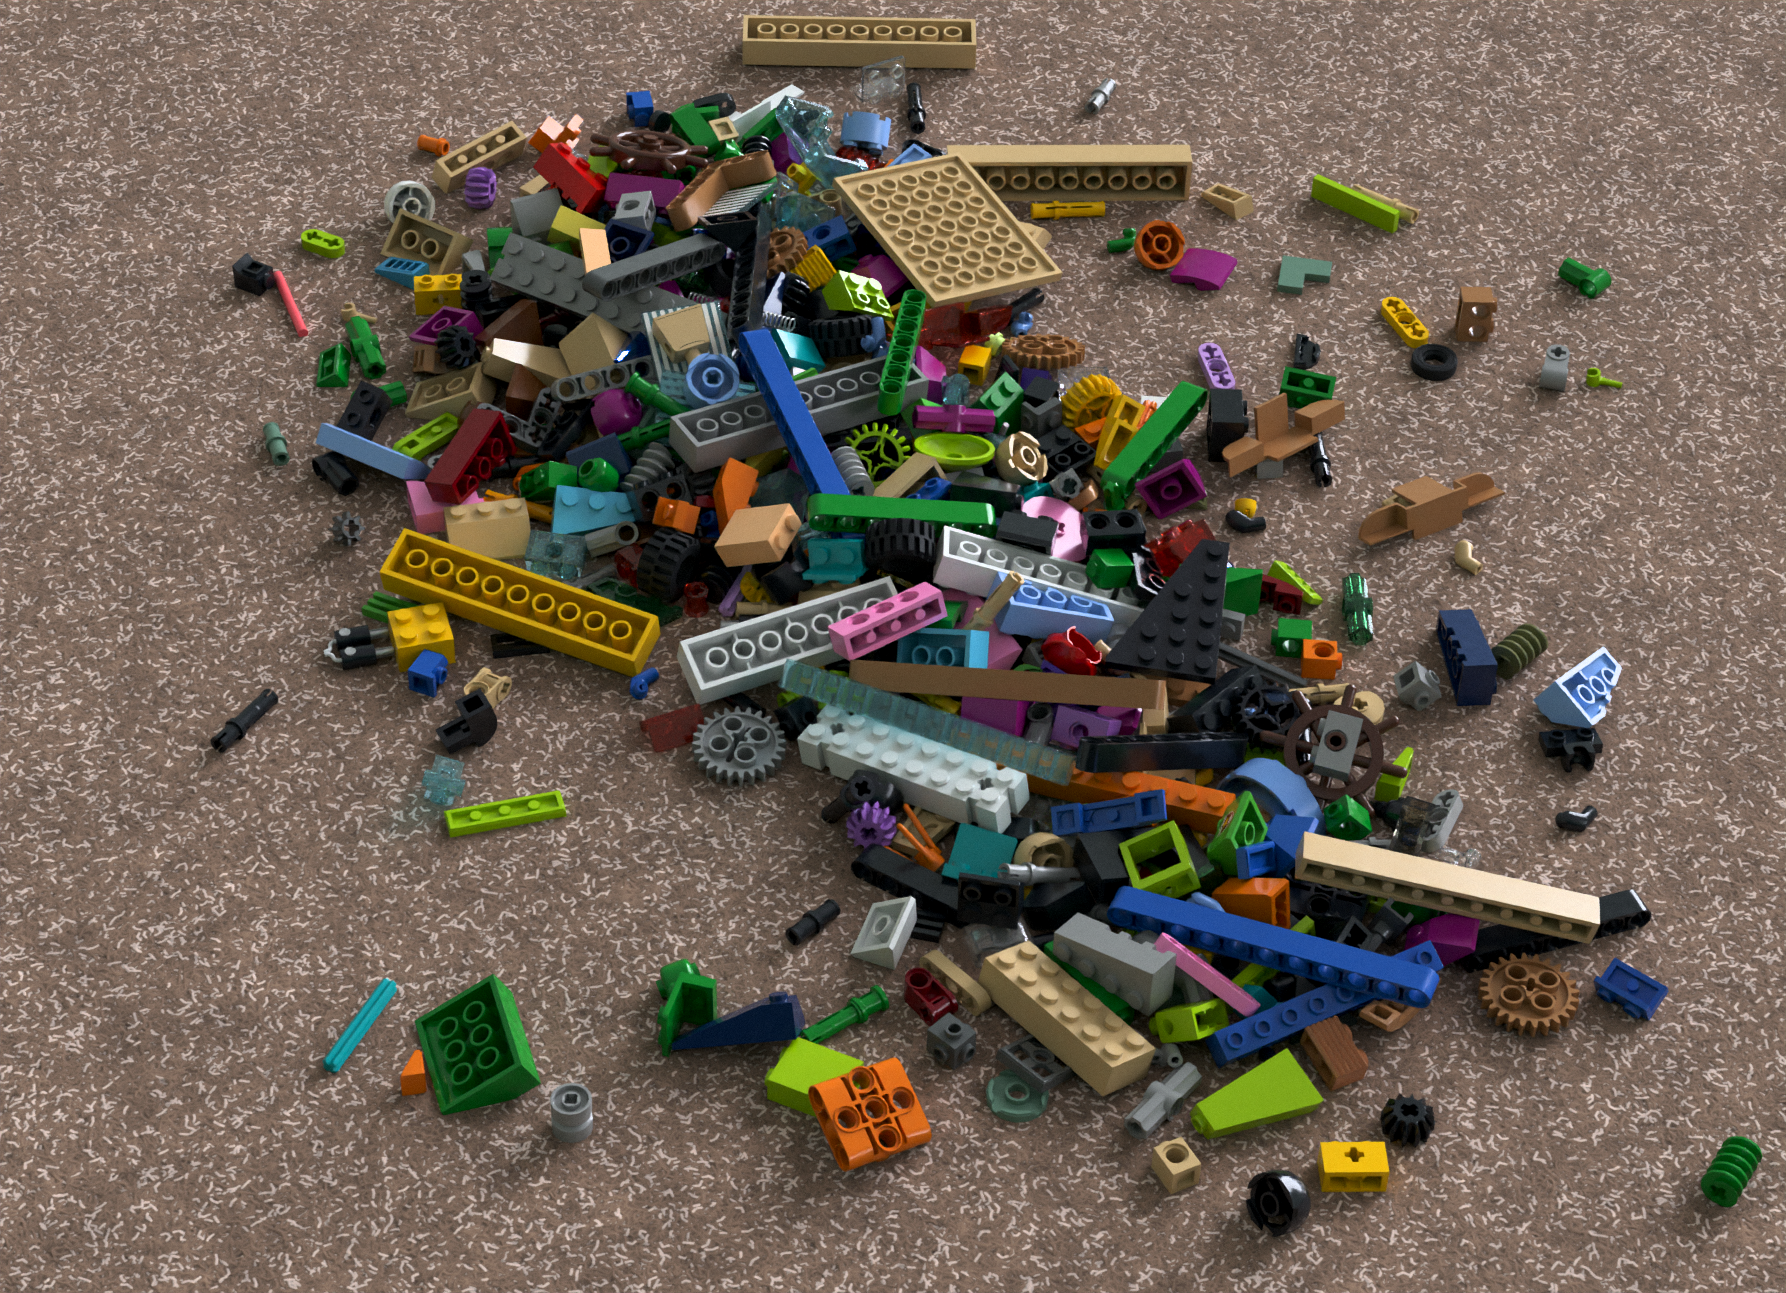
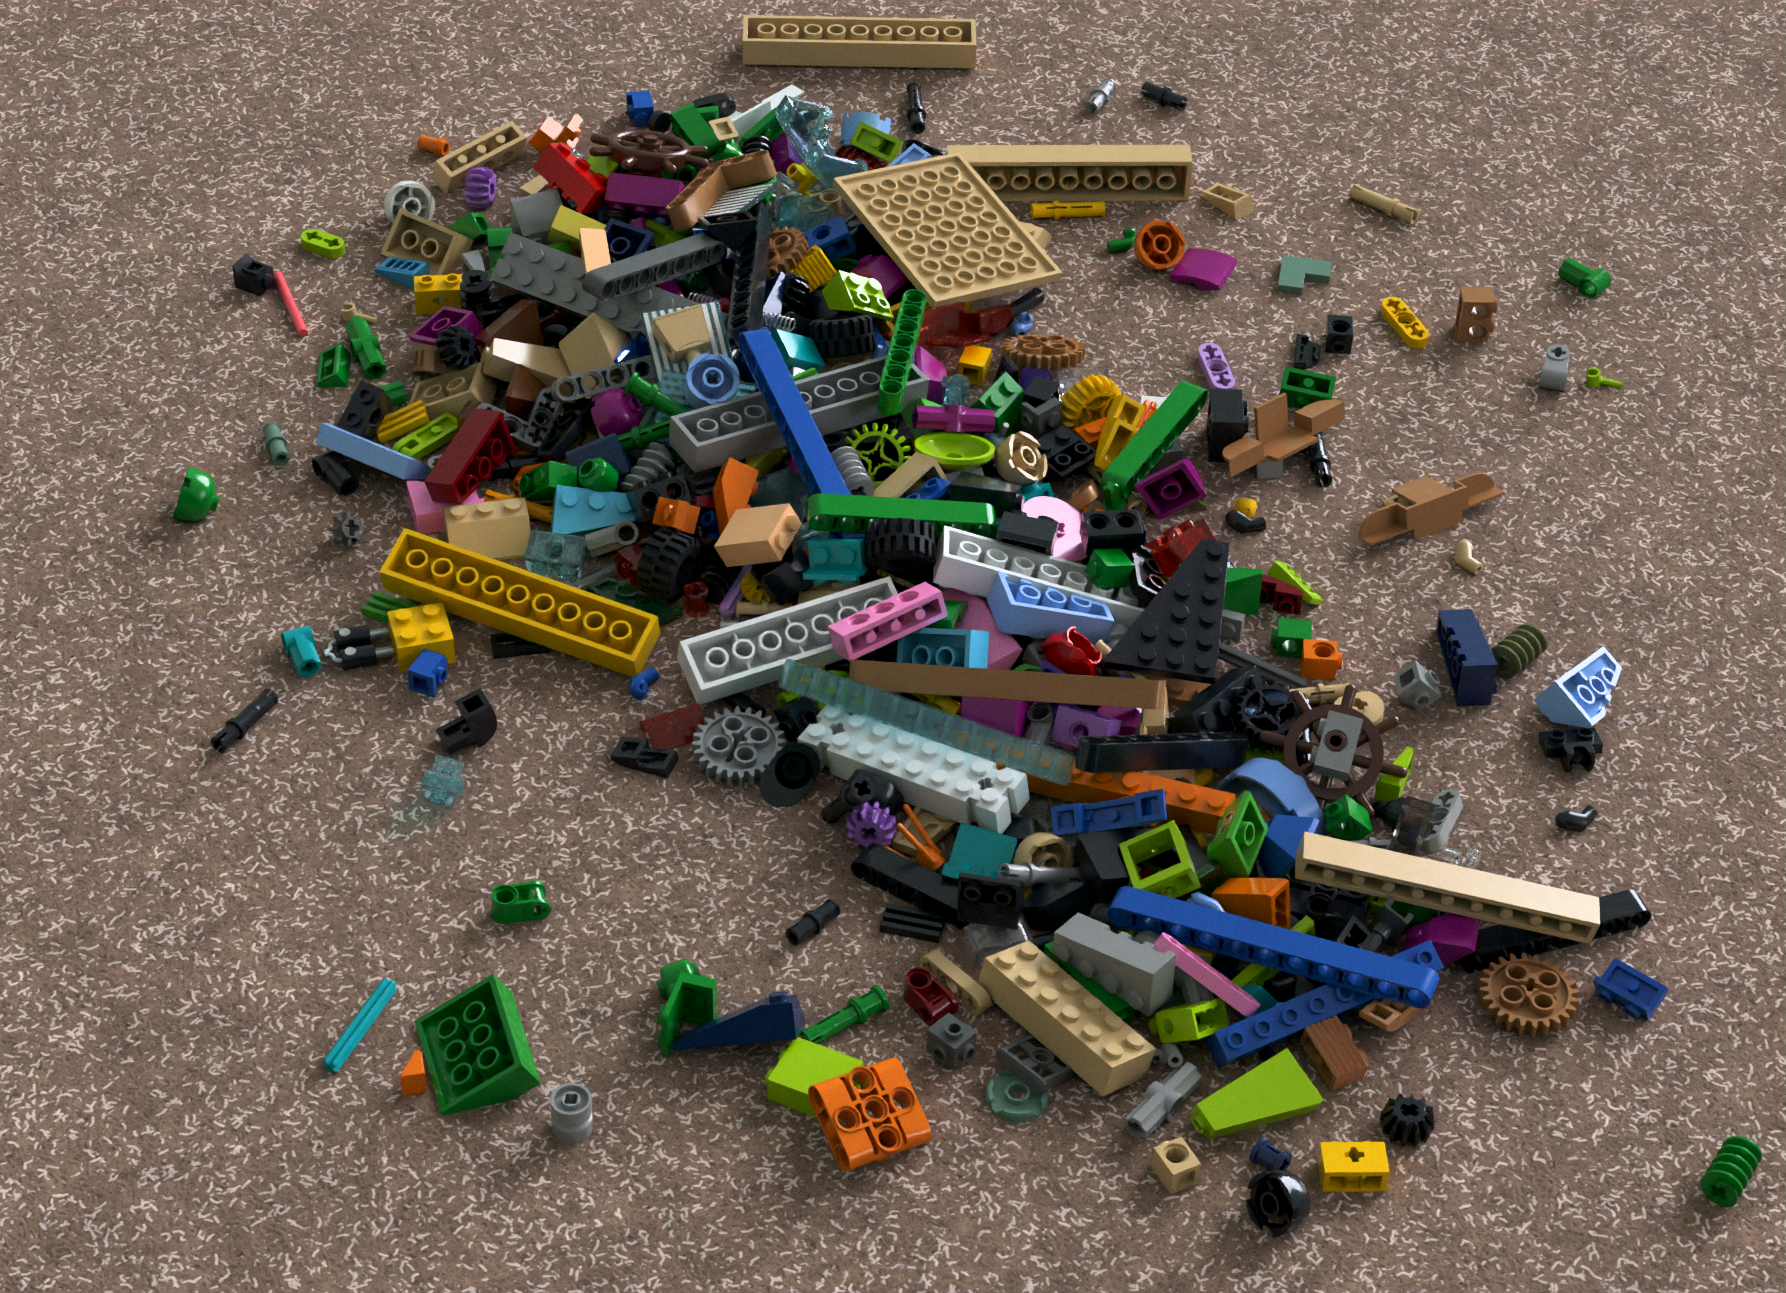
(196, 497): none -> green cylinder
(301, 647): none -> teal piece
(402, 421): none -> yellow tile
(472, 226): none -> green panel
(492, 685): tan piece -> none
(504, 813): lime tile -> none
(517, 903): none -> green piece
(636, 209): light grey brick -> none
(638, 755): none -> black slope
(789, 775): none -> black piece
(876, 143): none -> lime slope
(878, 336): medium blue arm -> none
(880, 82): clear bracket -> none
(886, 932): white slope -> none
(984, 615): tan pin -> none
(995, 343): yellowish green plate -> none
(1067, 485): light grey piece -> none
(1164, 96): none -> black pin
(1256, 859): blue tile -> none
(1269, 1156): none -> dark blue bush
(1339, 334): none -> black brick
(1355, 203): lime tile -> none
(1357, 609): clear green piece -> none
(1434, 372): black tyre -> none

